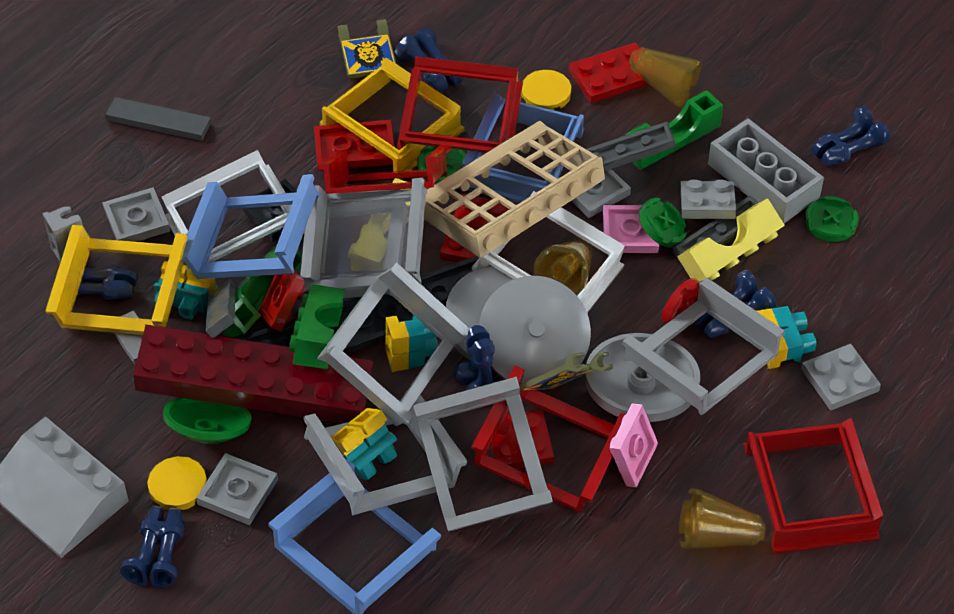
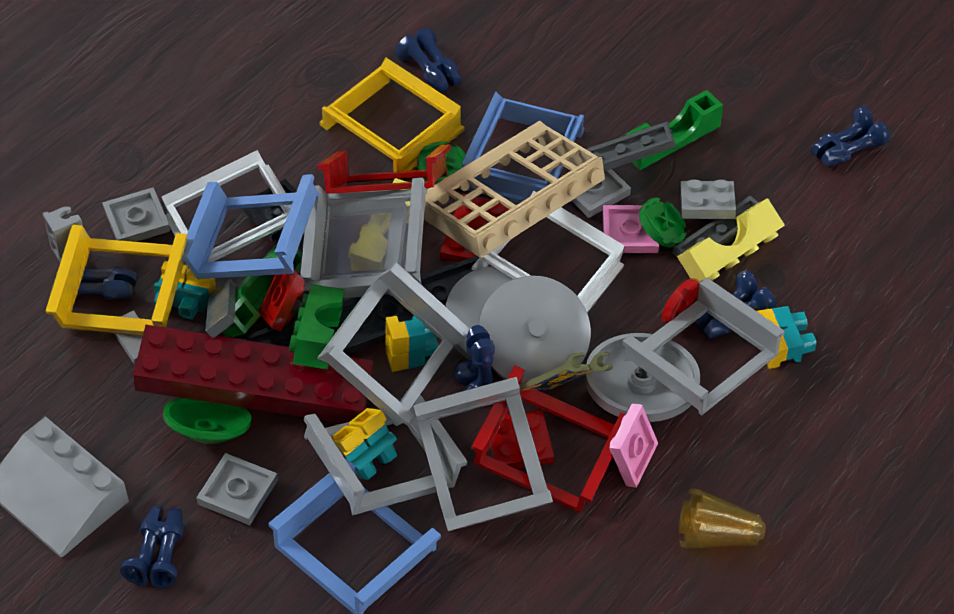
(158, 119): dark grey tile -> none
(176, 482): yellow tile -> none
(360, 153): red plate -> none
(365, 53): flag -> none
(465, 70): red piece -> none
(546, 89): yellow tile -> none
(566, 263): clear yellow cone -> none
(606, 74): red plate -> none
(666, 73): clear yellow cone -> none
(765, 169): light grey brick -> none
(825, 531): red piece -> none
(831, 219): green tile -> none
(840, 377): light grey plate -> none

